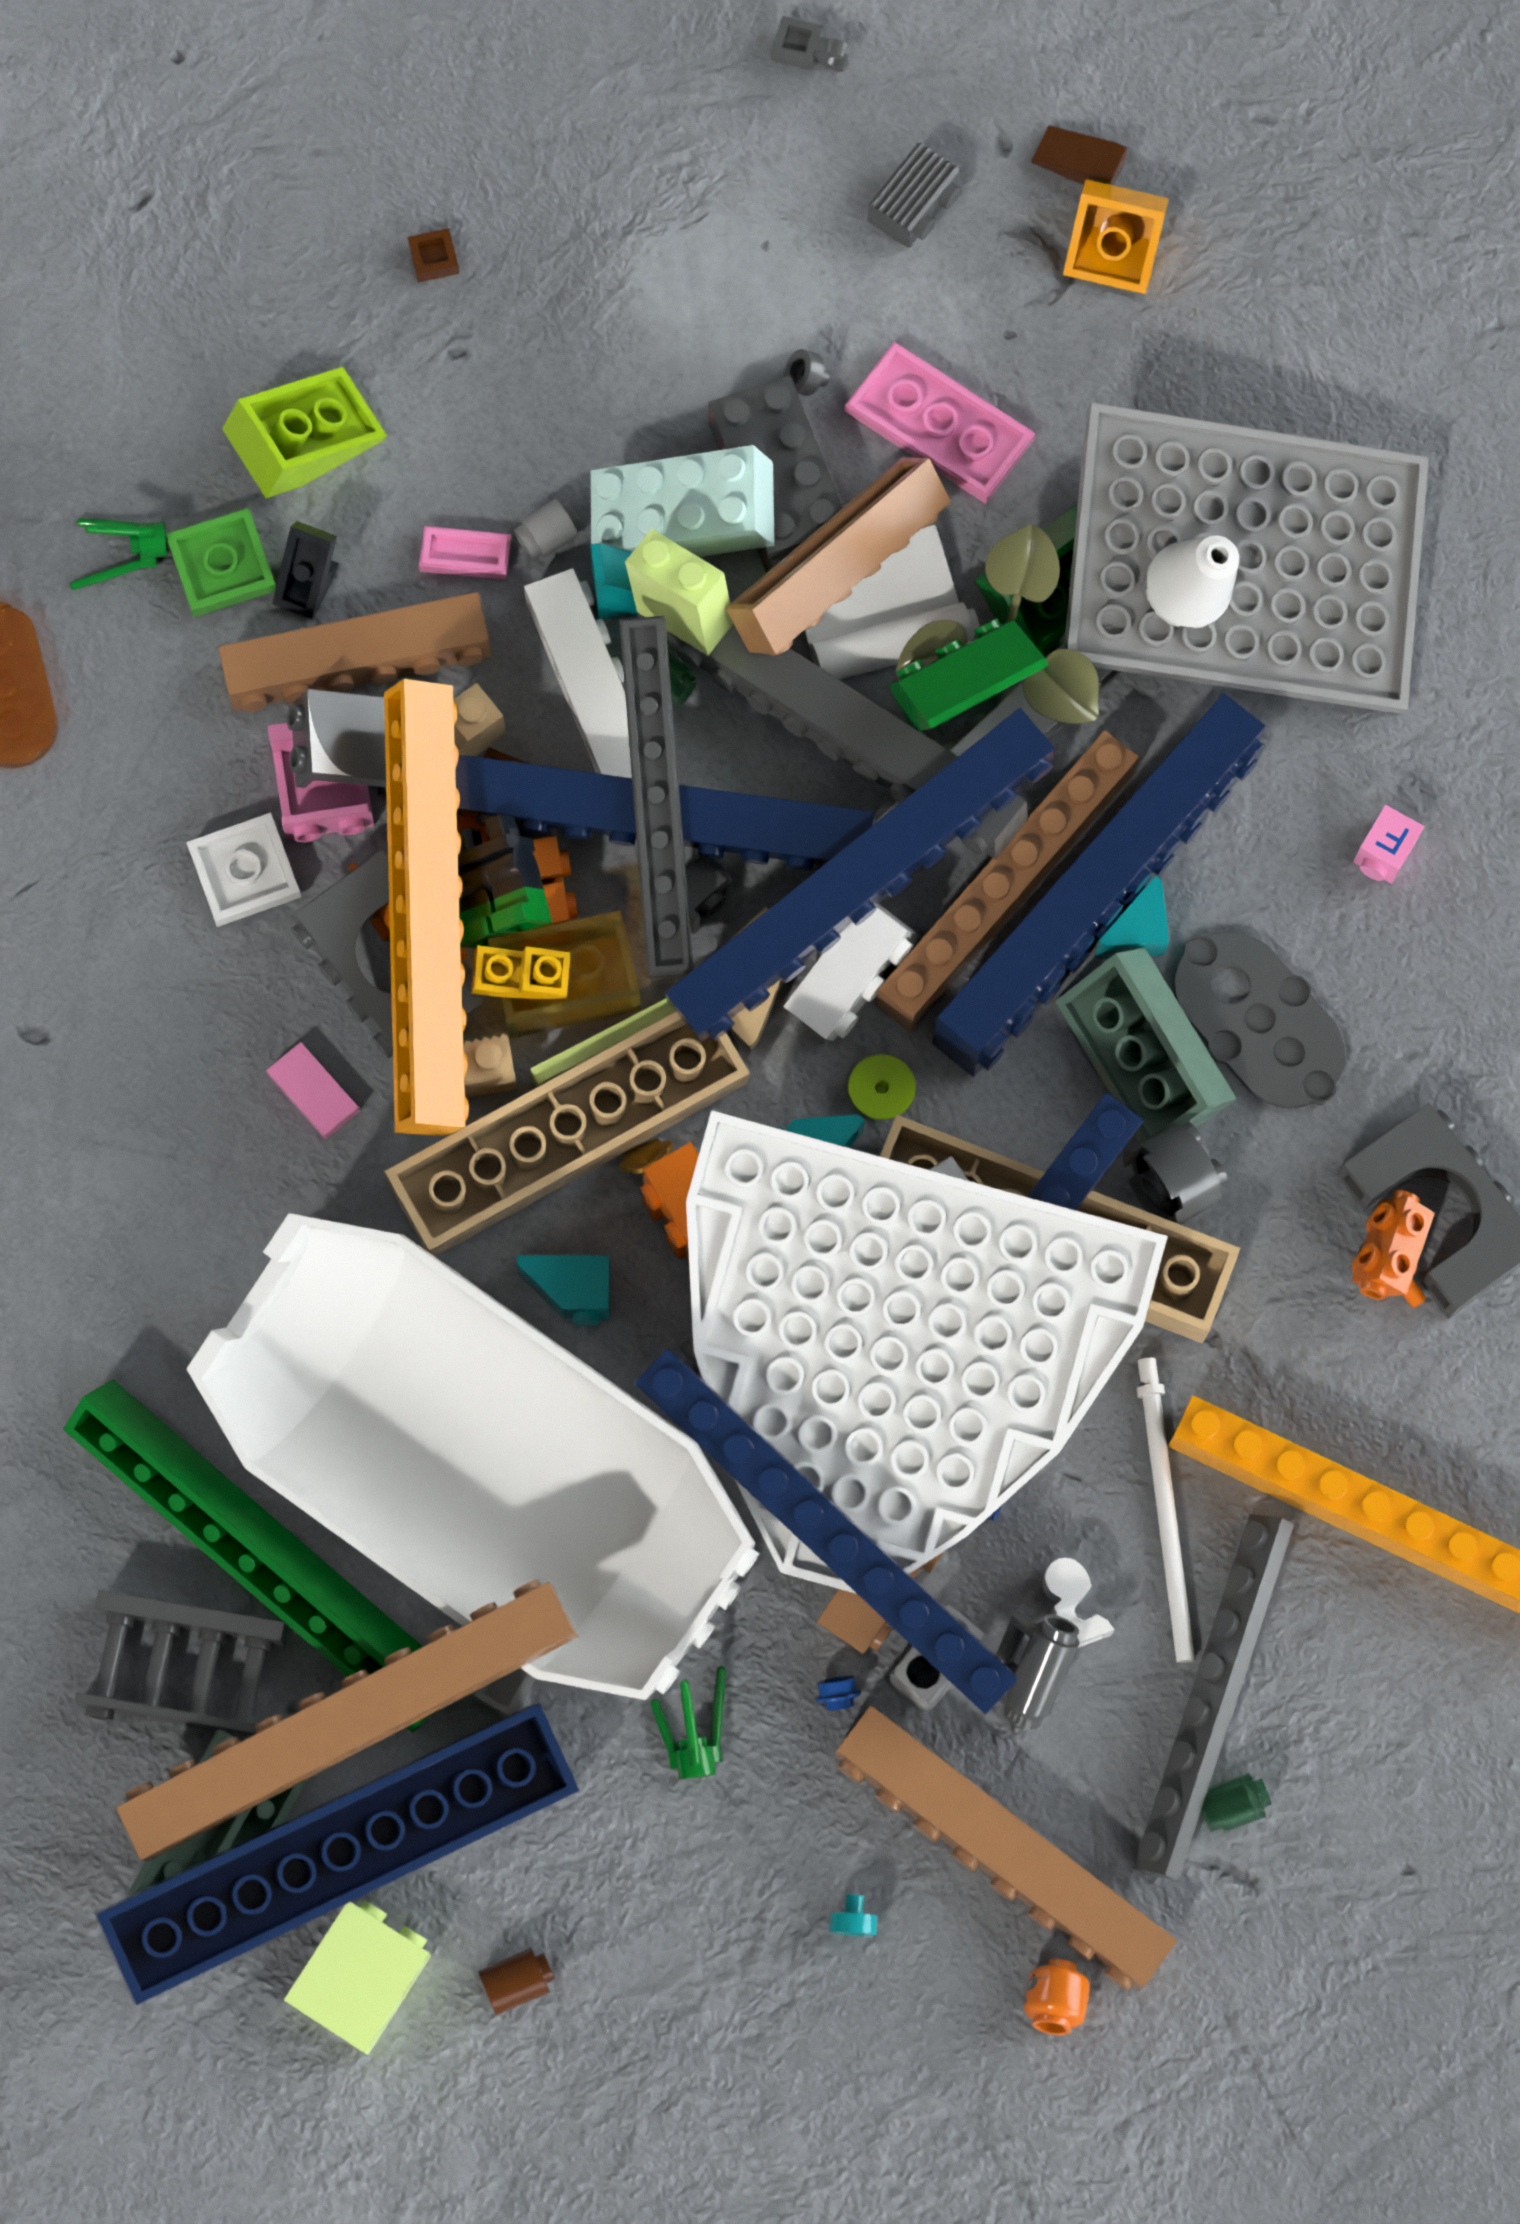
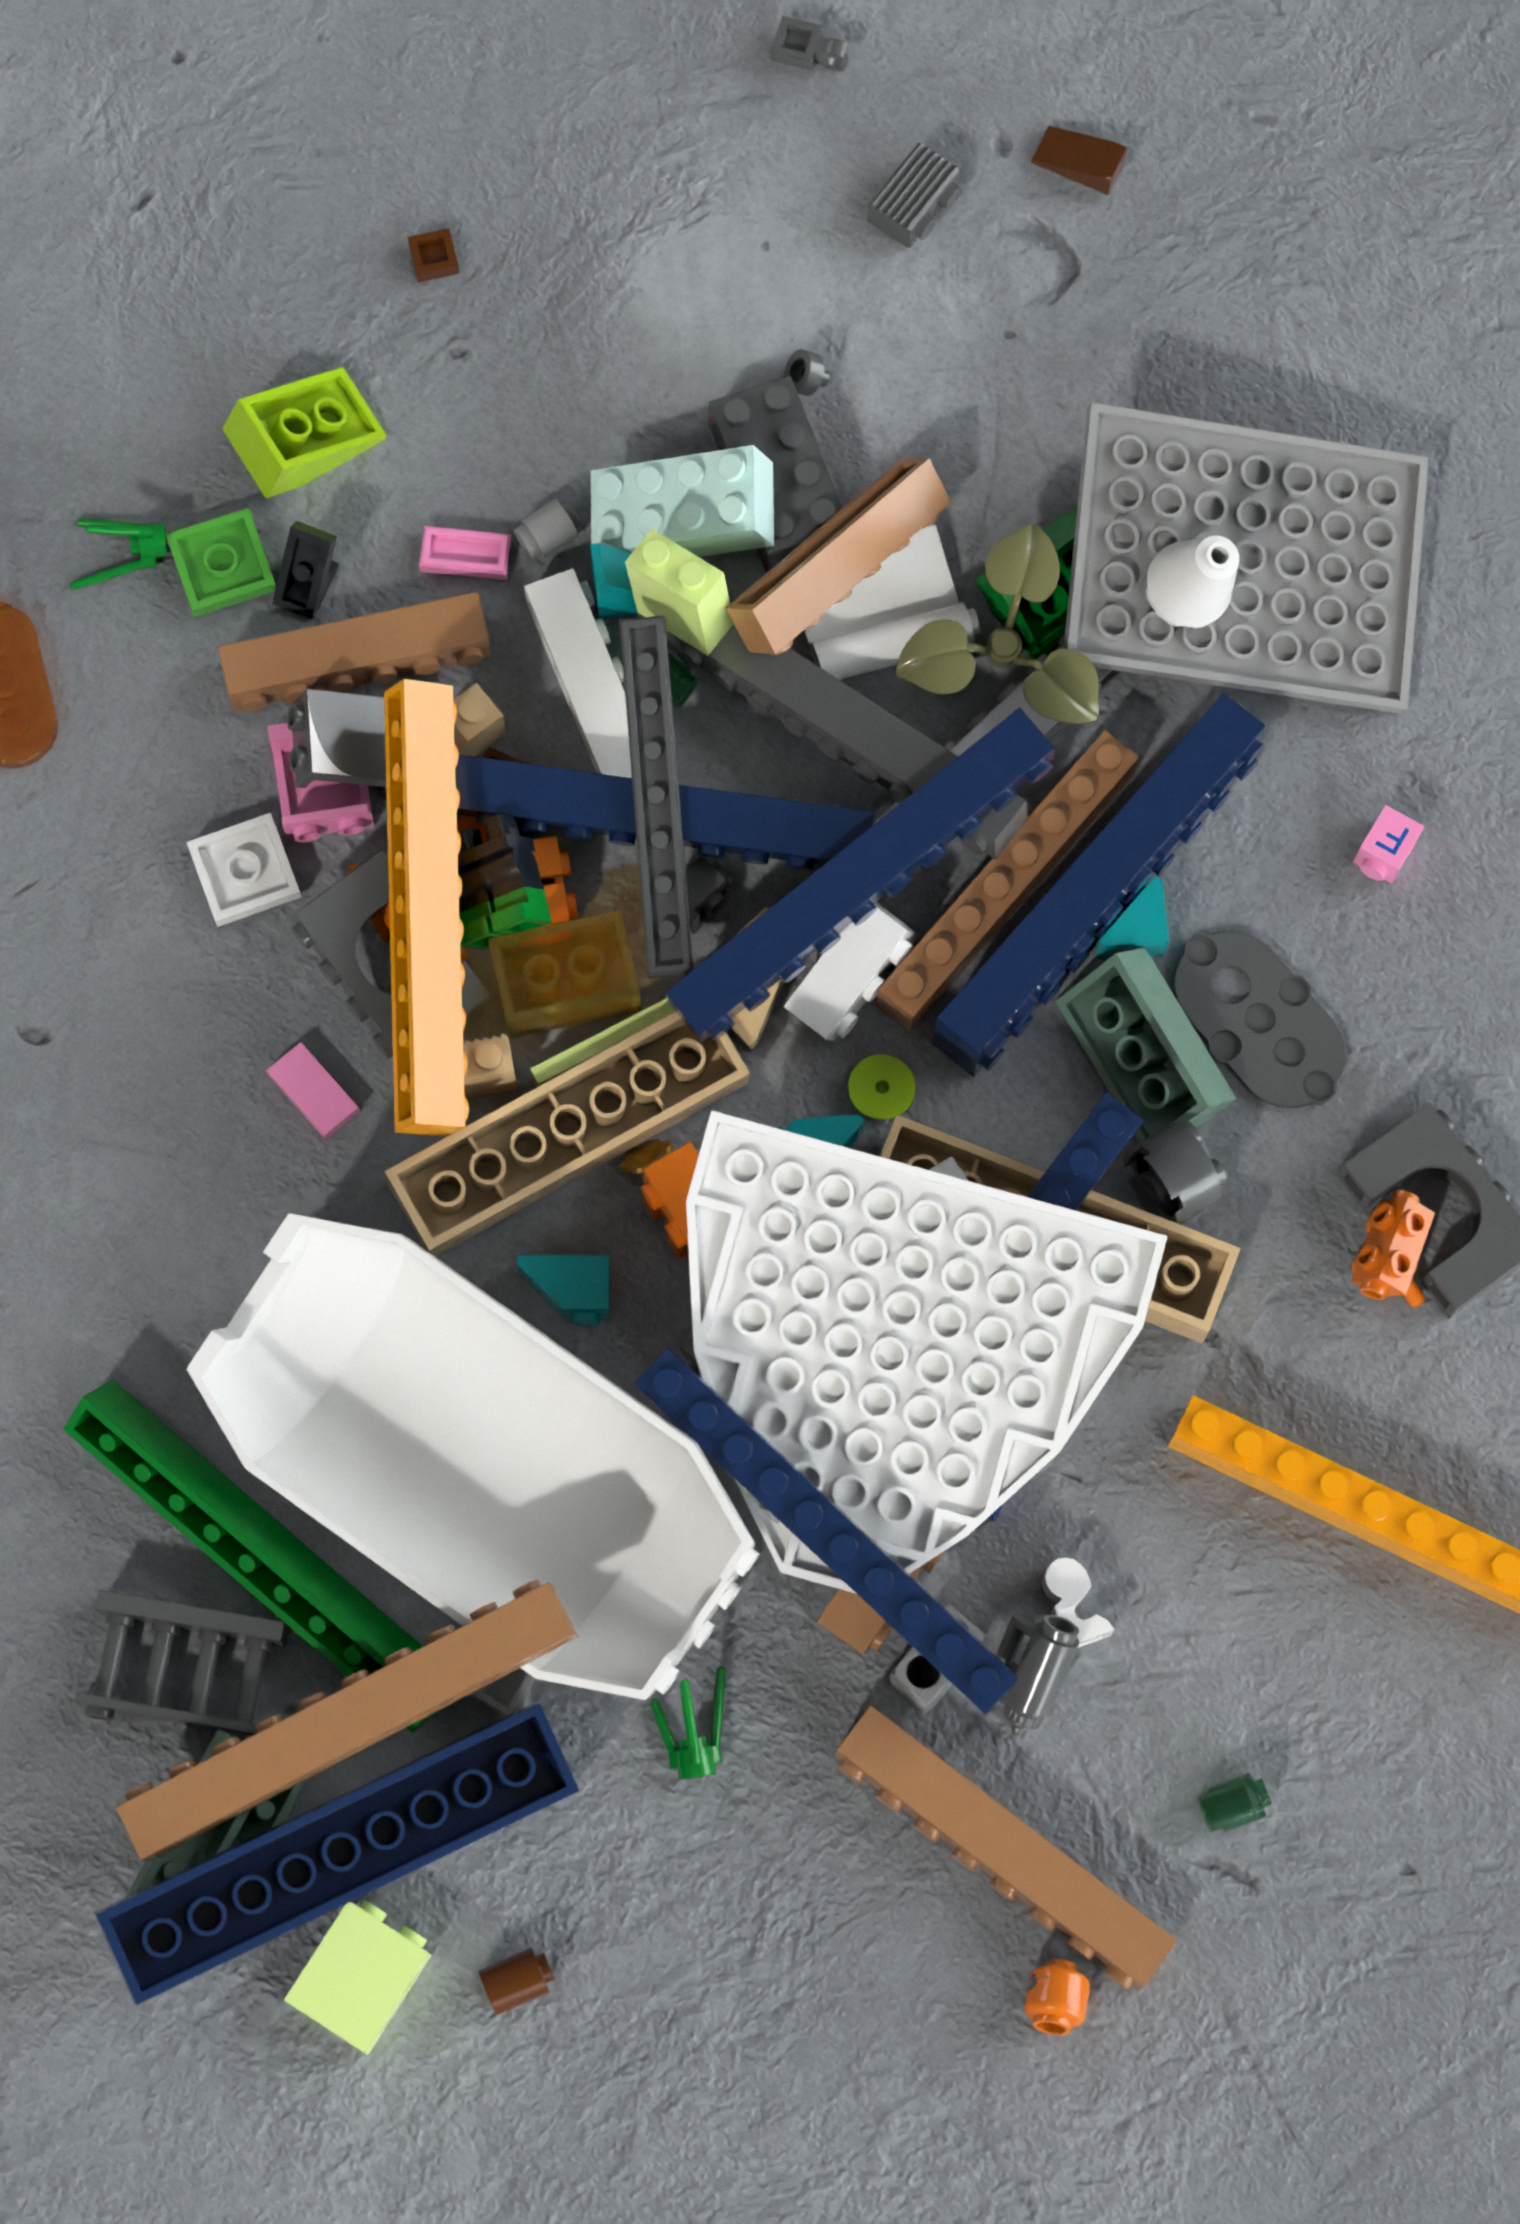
(520, 974): yellow slope -> none
(837, 1692): blue plate -> none
(853, 1921): teal tile -> none
(940, 421): bright pink tile -> none
(965, 674): green slope -> none
(1115, 236): light orange slope -> none
(1151, 1393): white bar -> none
(1213, 1697): dark grey plate -> none

